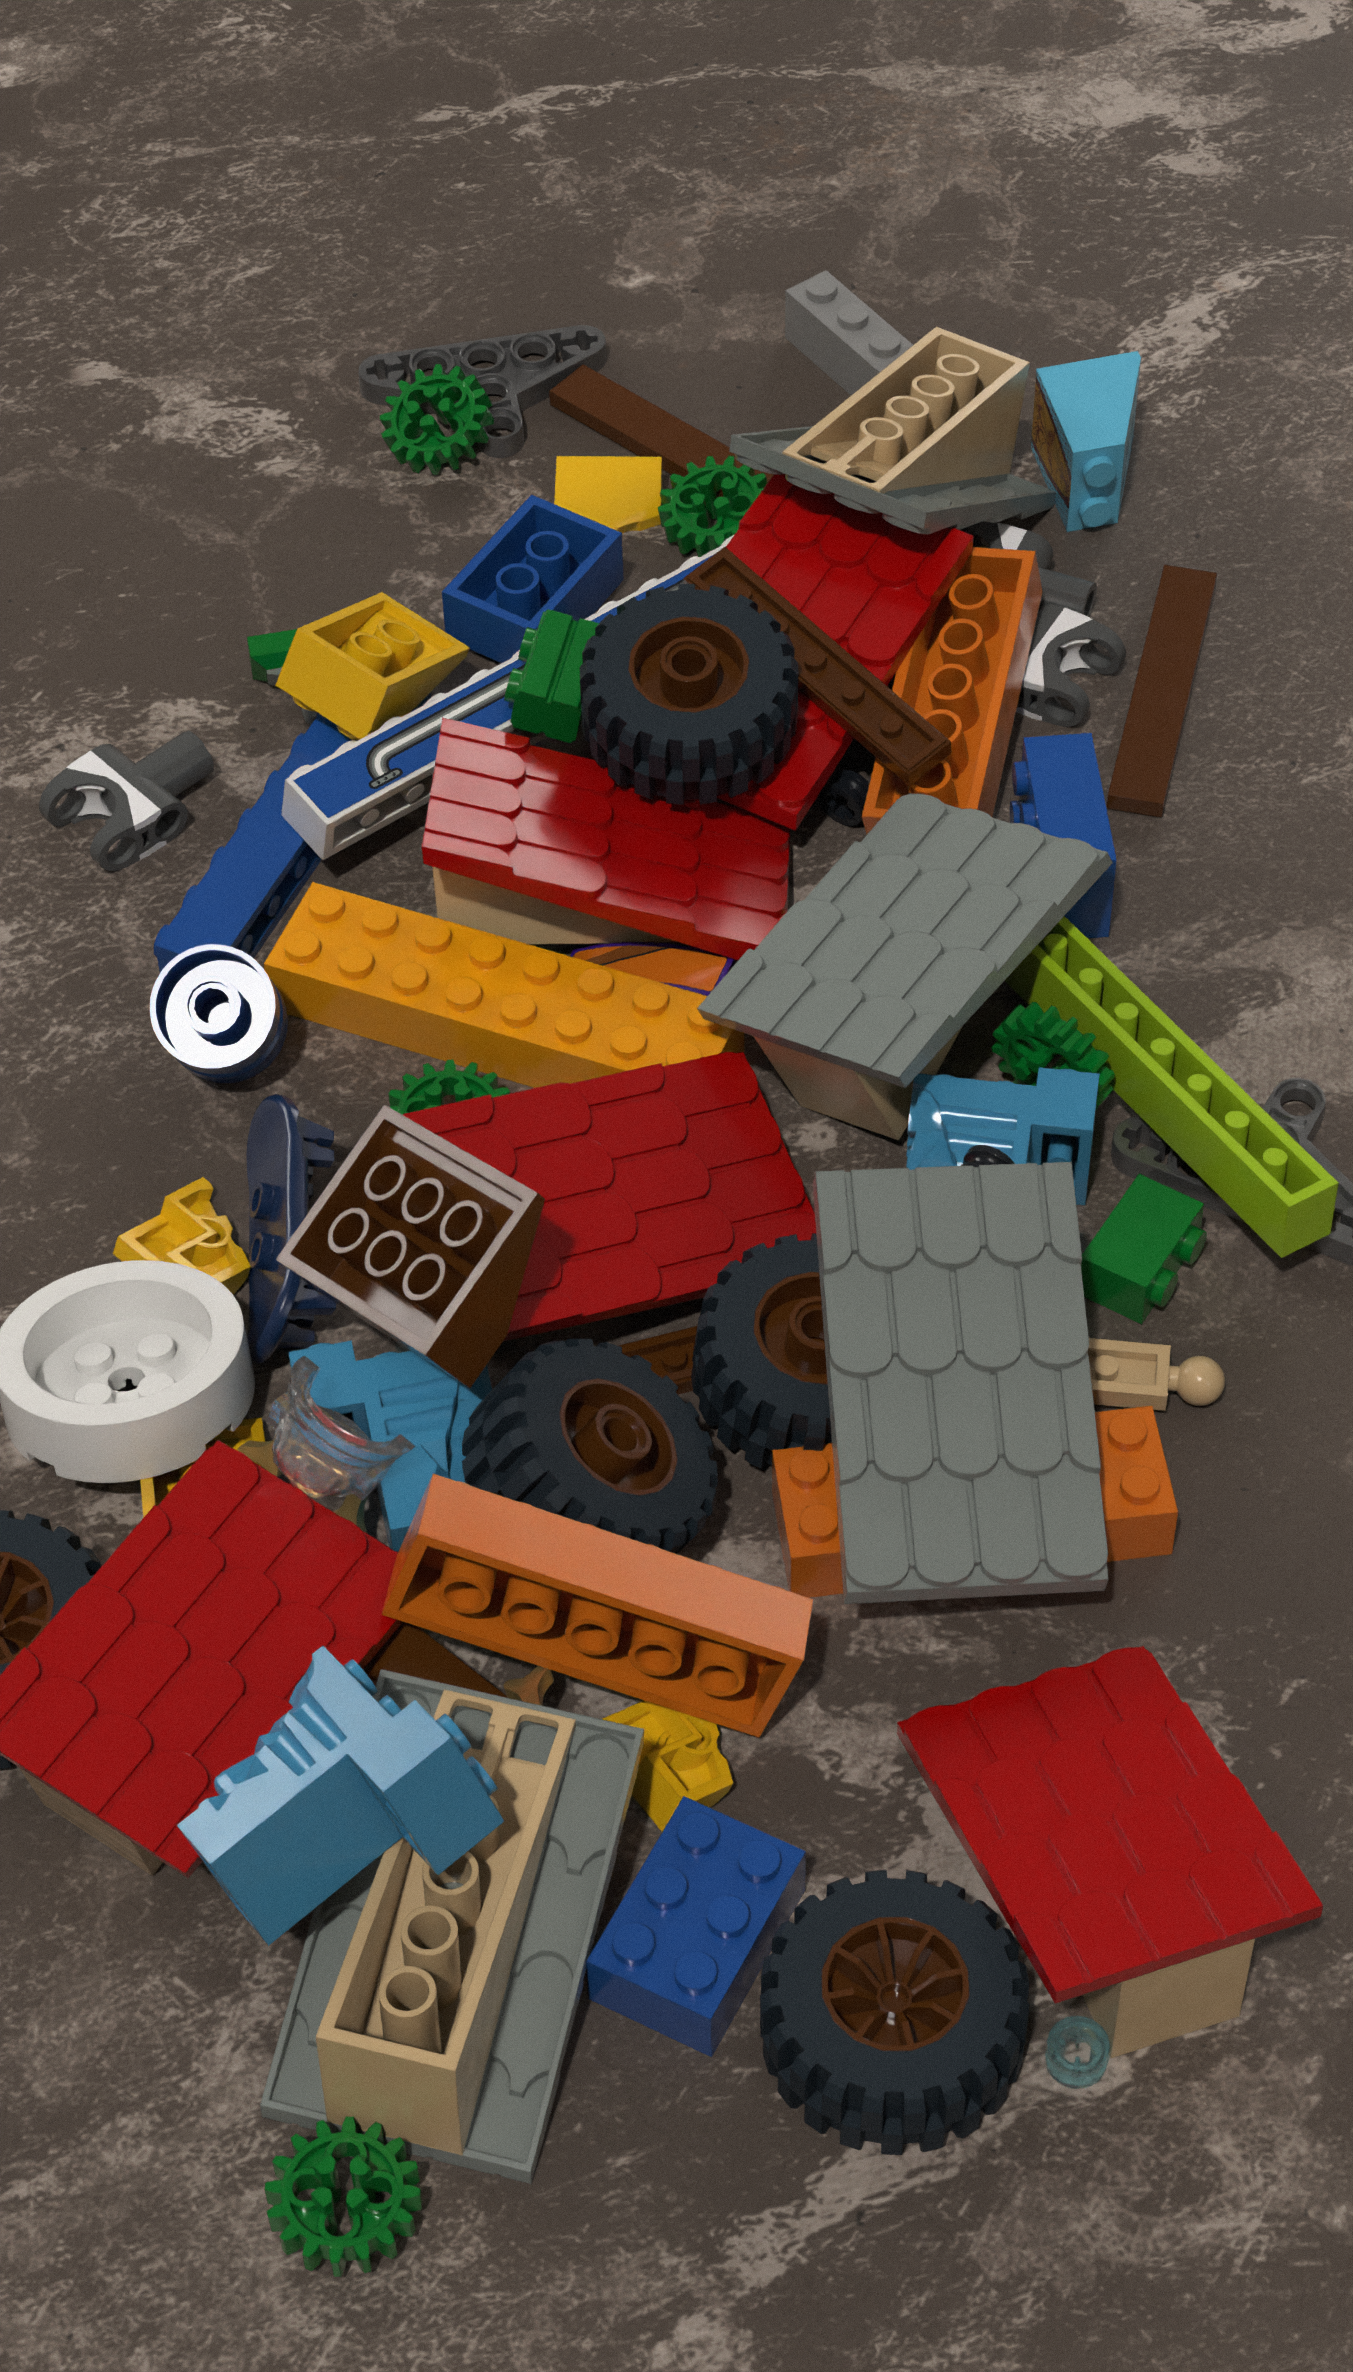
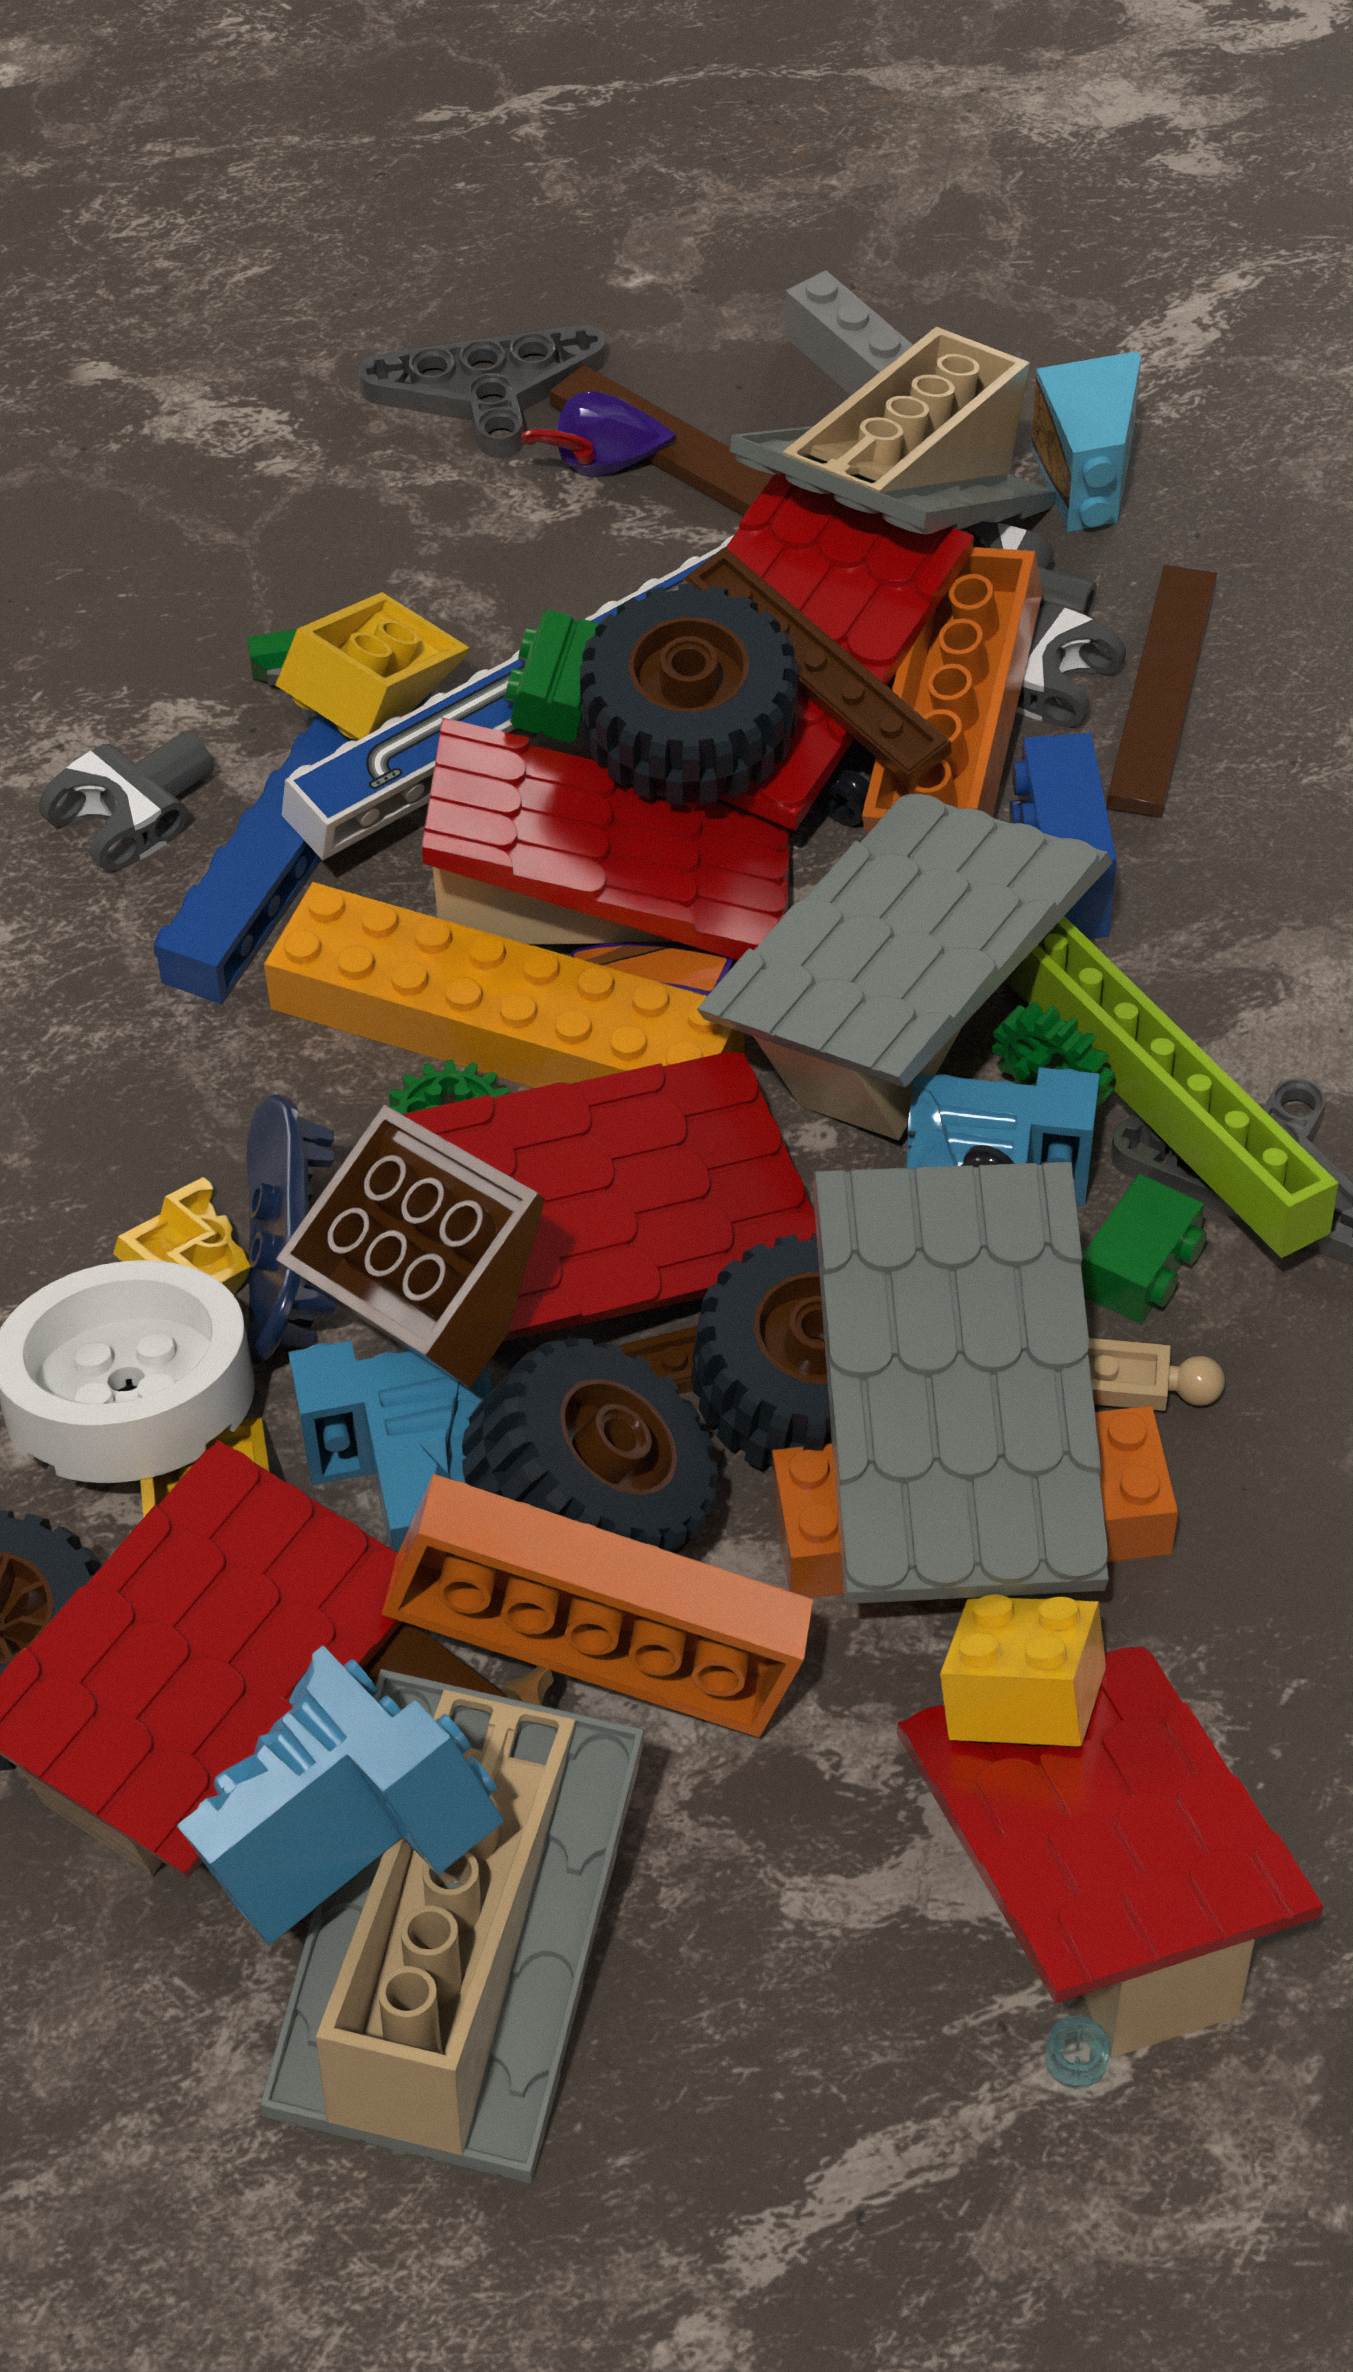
(218, 1013): wheel -> none
(315, 2221): green gear -> none
(323, 1448): clear helmet -> none
(464, 417): green gear -> none
(531, 565): blue brick -> none
(602, 434): none -> dark purple piece
(611, 489): yellow slope -> none
(675, 1760): yellow slope -> none
(693, 502): green gear -> none
(696, 1926): blue brick -> none
(894, 2011): black wheel -> none
(1023, 1670): none -> yellow brick

